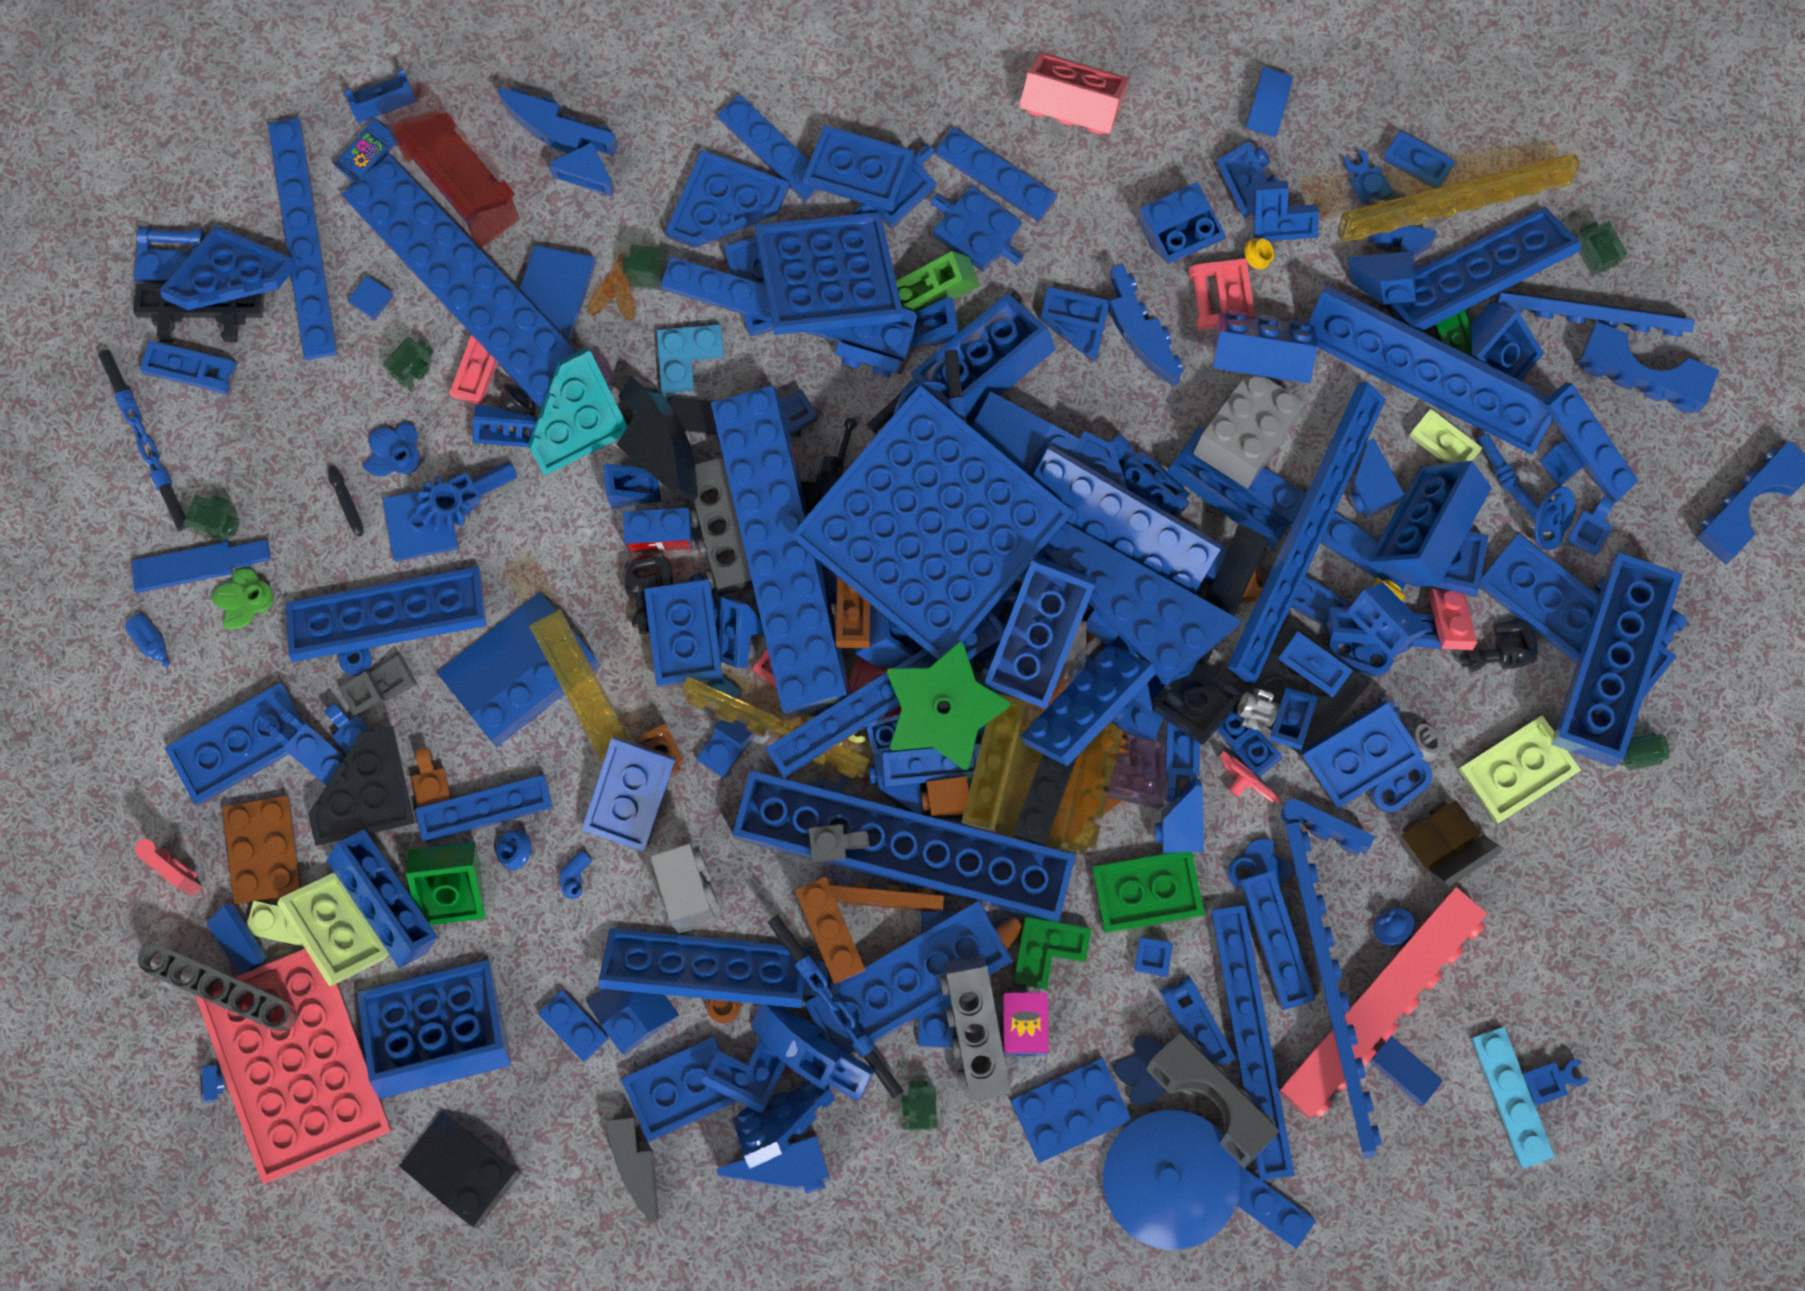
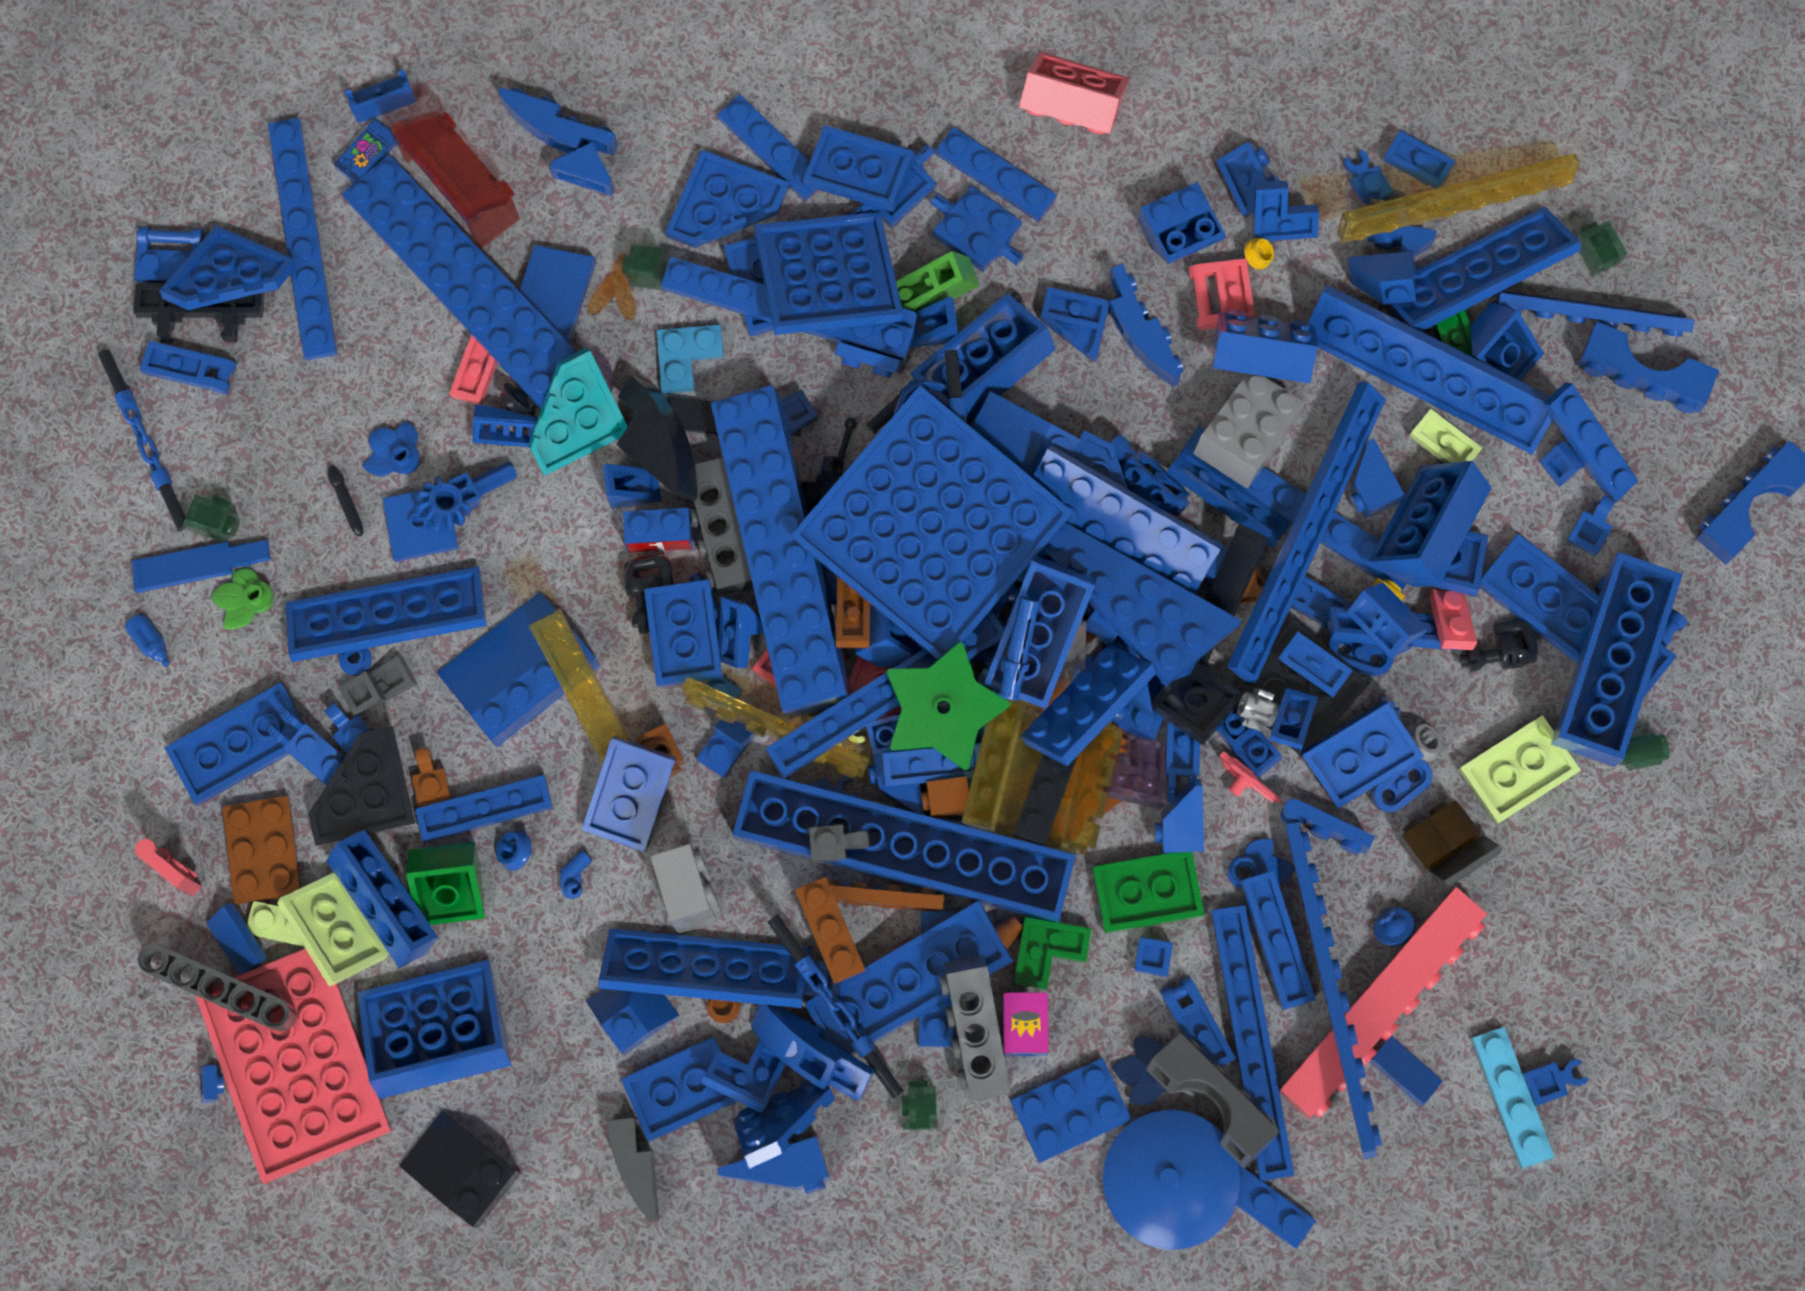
(370, 297): blue tile -> none
(409, 362): clear green brick -> none
(573, 1026): blue plate -> none
(1019, 647): none -> blue pin
(1269, 102): blue slope -> none
(1548, 514): blue dish -> none

